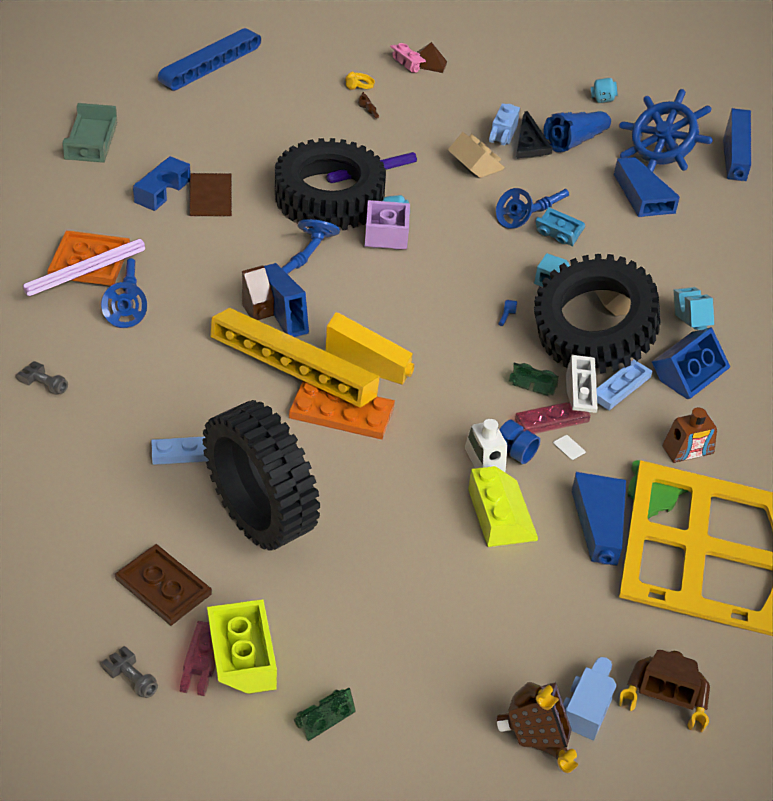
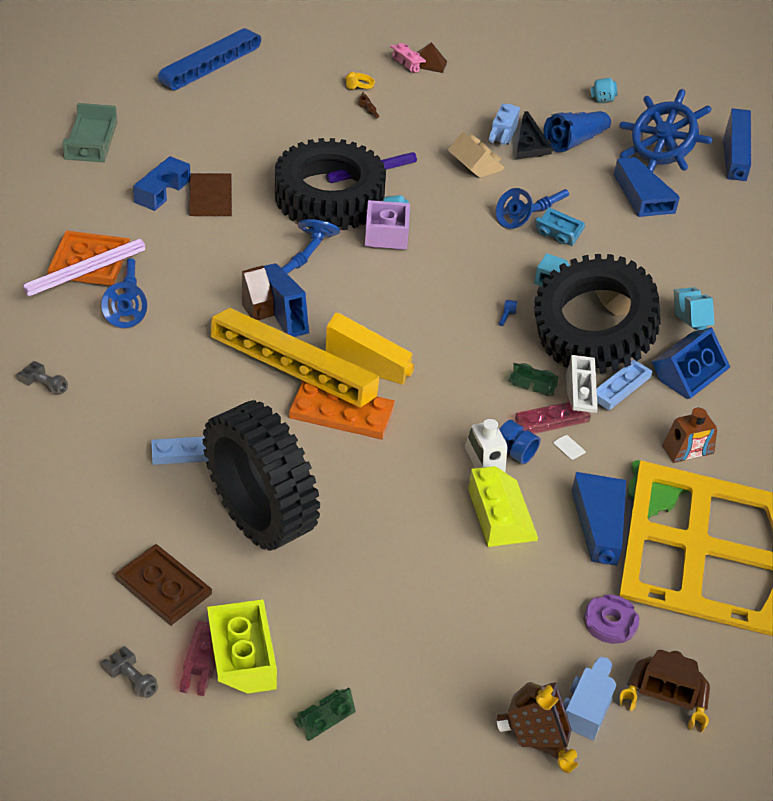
(607, 630): none -> medium lavender tile

